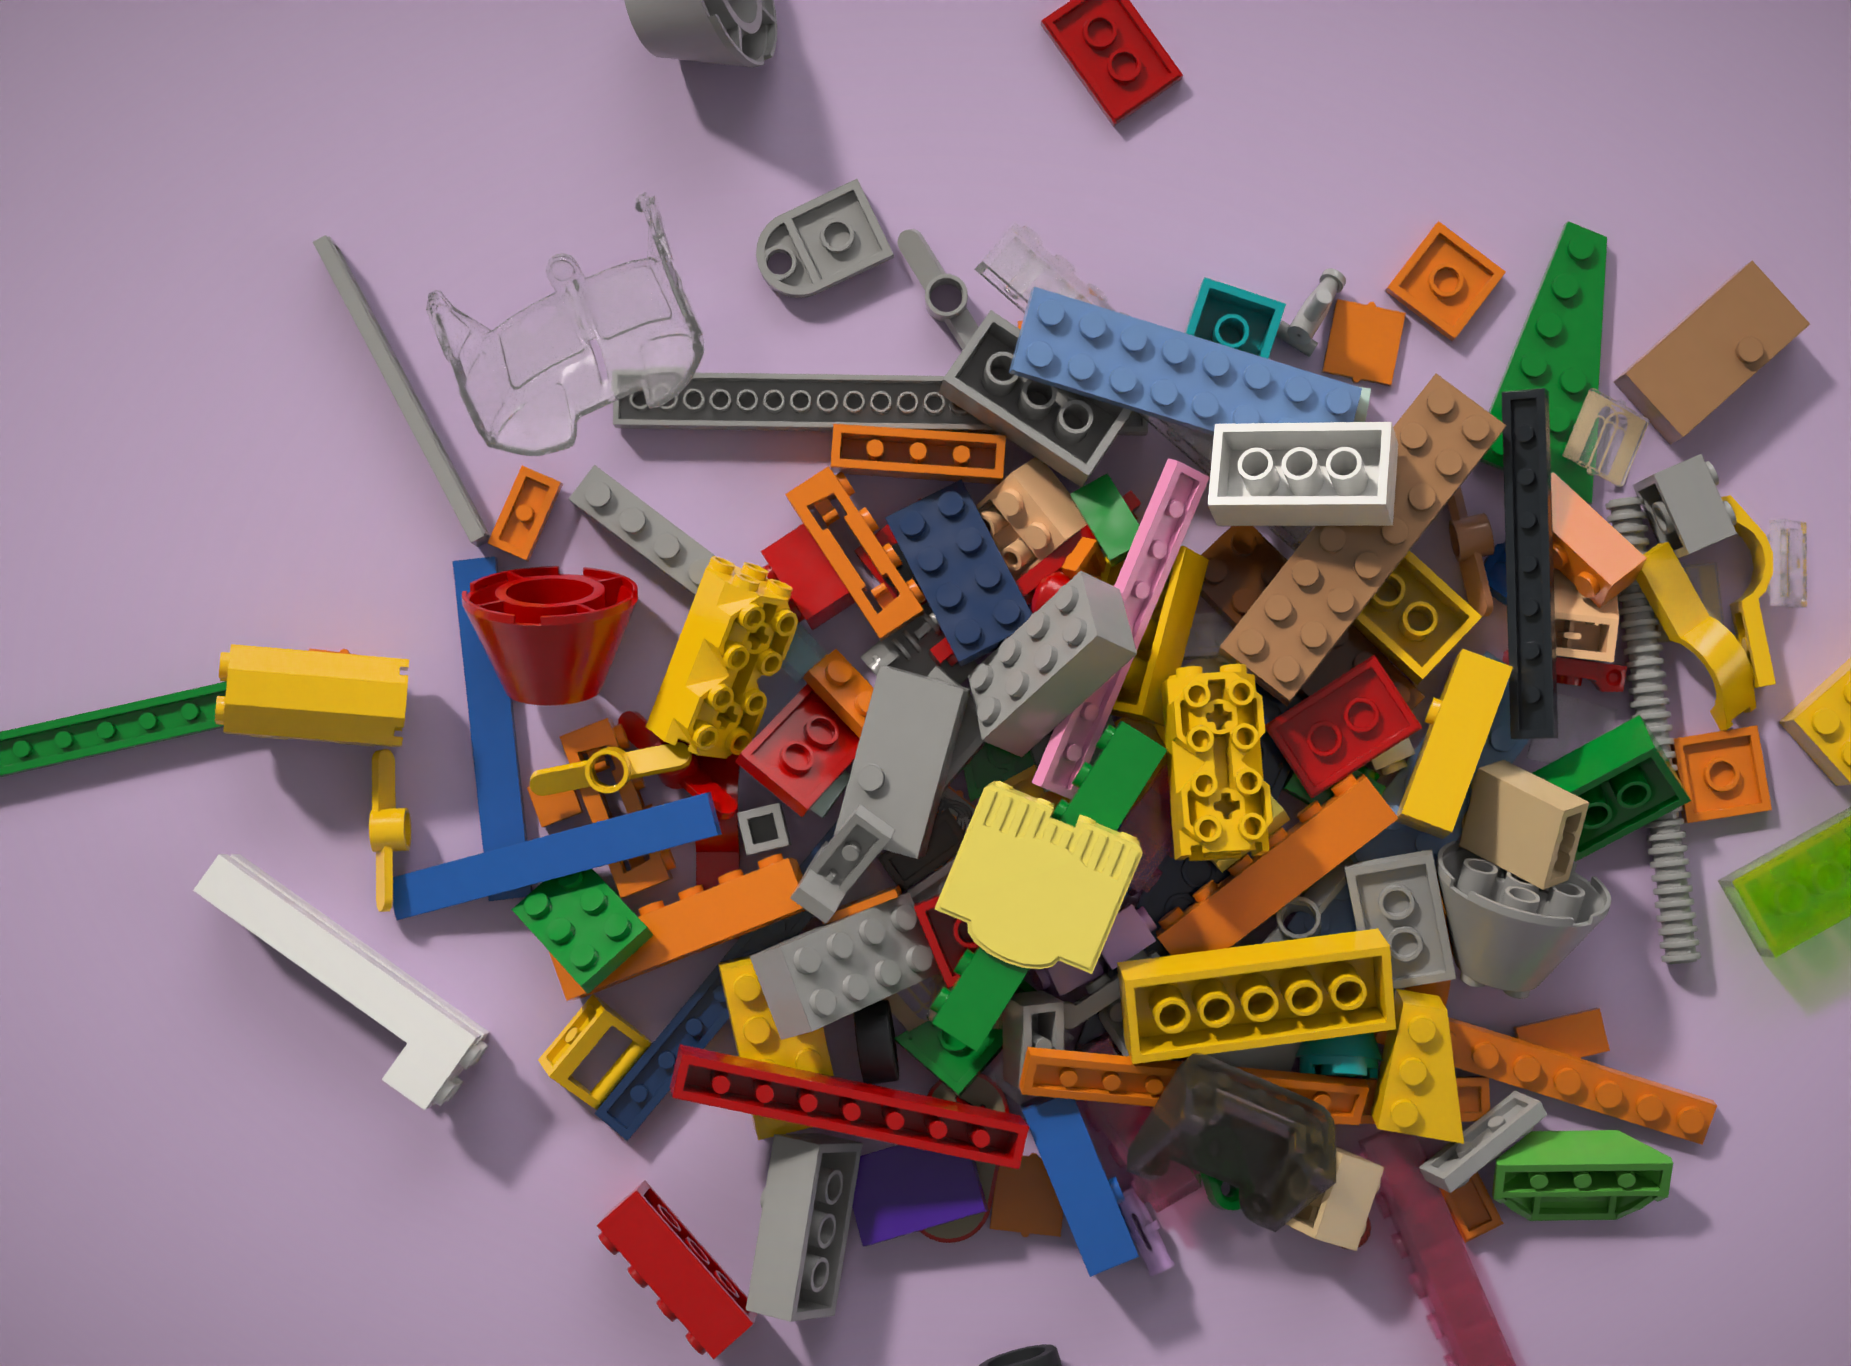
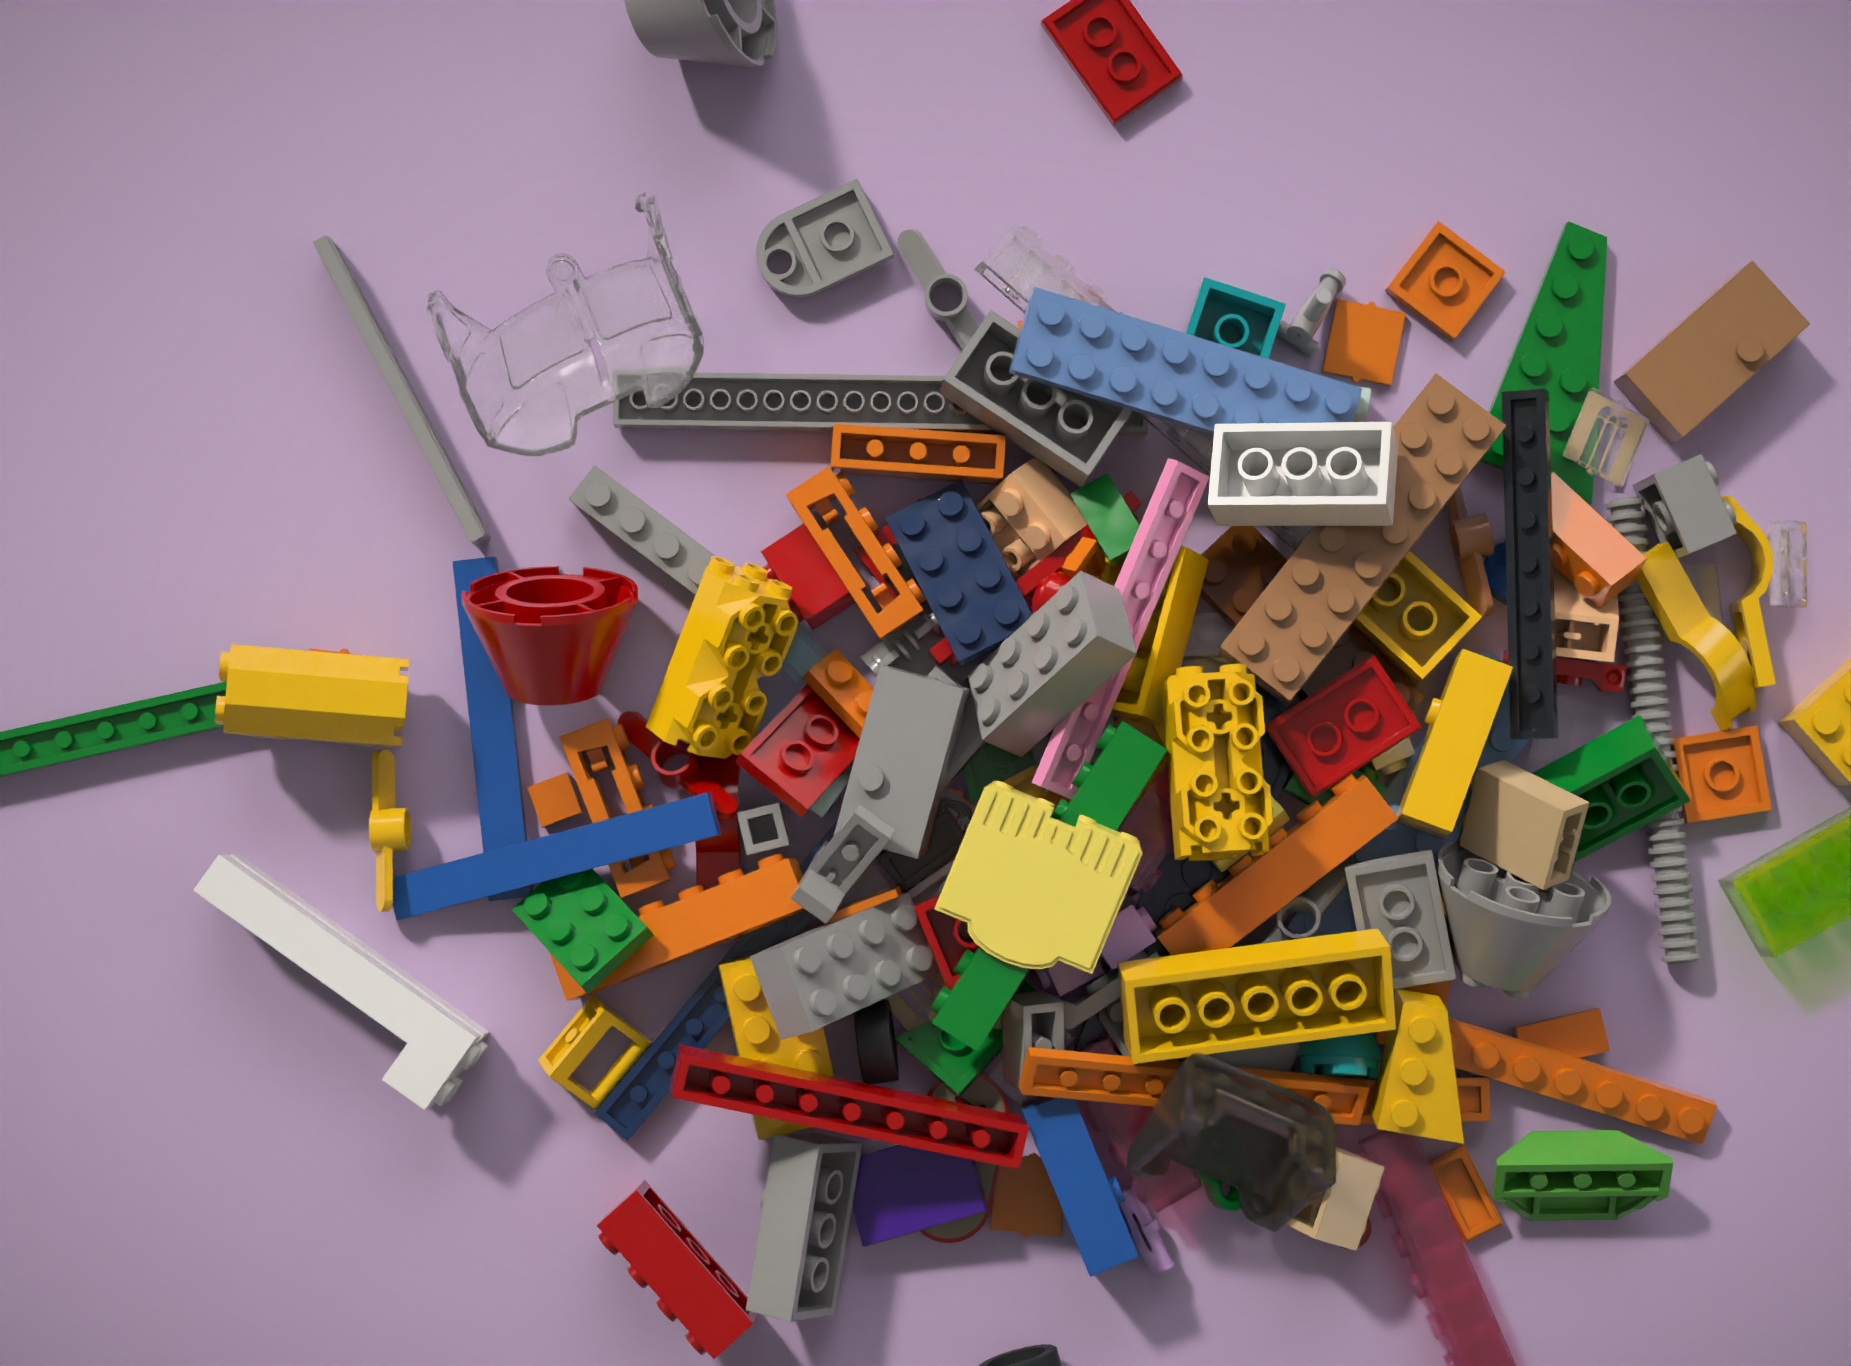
(525, 513): orange plate -> none
(635, 765): yellow piece -> none
(1483, 1141): light grey plate -> none

